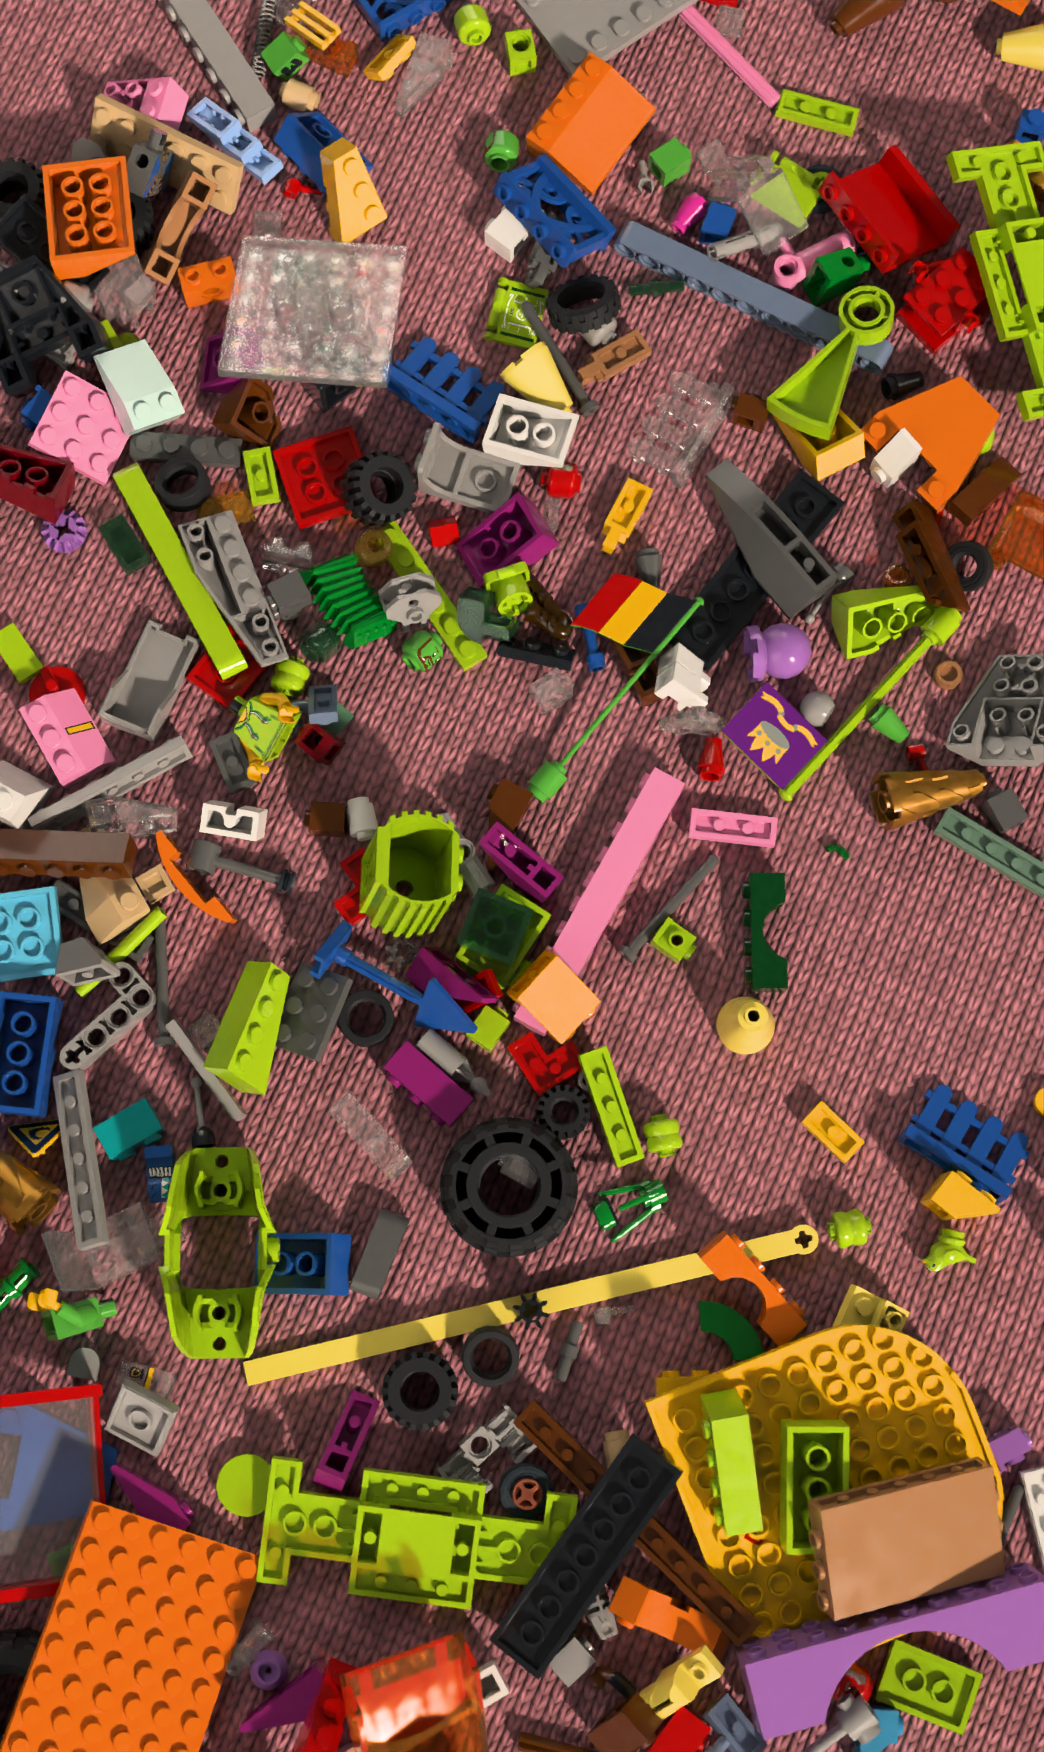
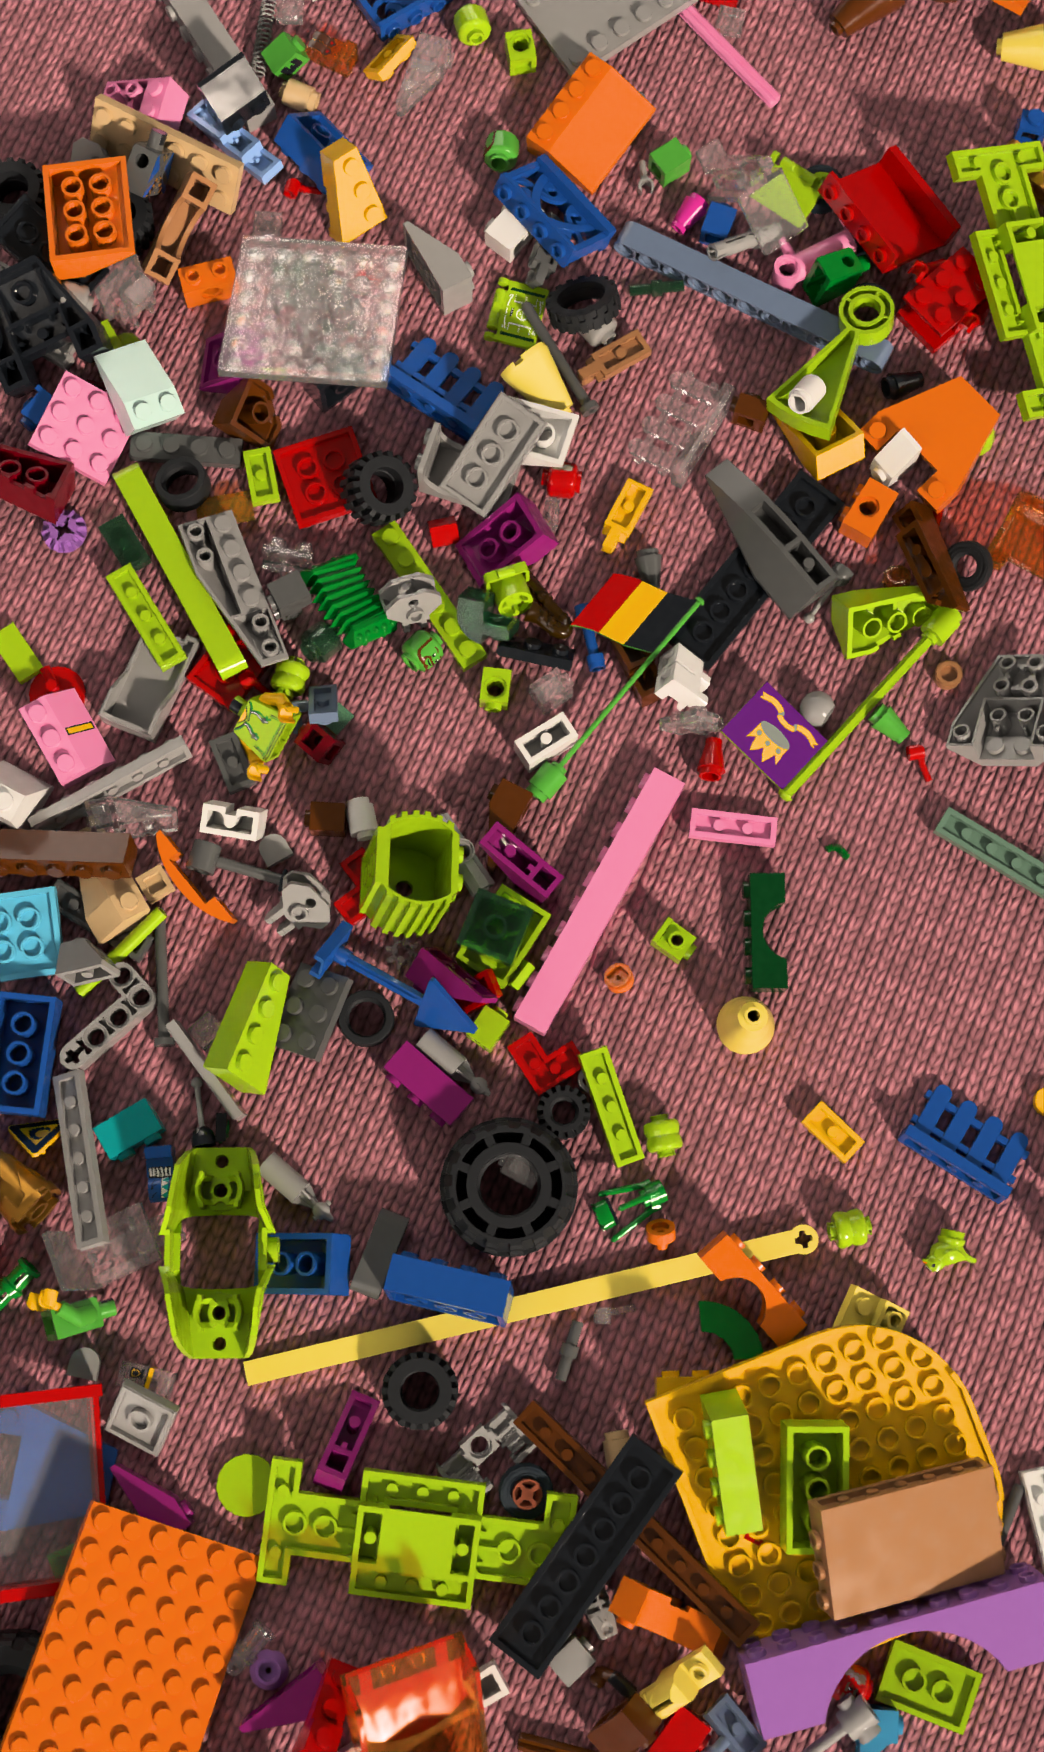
(146, 617): none -> lime tile
(222, 1127): none -> black piece
(233, 94): none -> slope
(249, 680): none -> red hand
(274, 850): none -> light grey tile
(294, 1186): none -> light grey wheel
(301, 903): none -> light grey hinge
(318, 17): yellow tile -> none
(370, 1136): clear slope -> none
(378, 542): clear yellow head -> none
(440, 269): none -> light grey slope
(449, 1289): none -> blue brick
(493, 454): none -> light grey tile
(495, 677): none -> lime brick
(498, 1378): black tyre -> none
(539, 1313): black gear -> none
(545, 742): none -> white brick
(554, 996): light orange panel -> none
(619, 978): none -> orange tile
(628, 952): dark grey bar -> none
(660, 1233): none -> orange tile
(778, 651): medium lavender tile -> none
(806, 394): none -> white brick
(817, 112): lime tile -> none
(878, 500): none -> orange brick
(919, 794): pearl gold cone -> none
(954, 1198): yellow slope -> none
(984, 491): reddish brown slope -> none
(1003, 810): dark grey brick -> none
(1009, 1446): medium lavender brick -> none

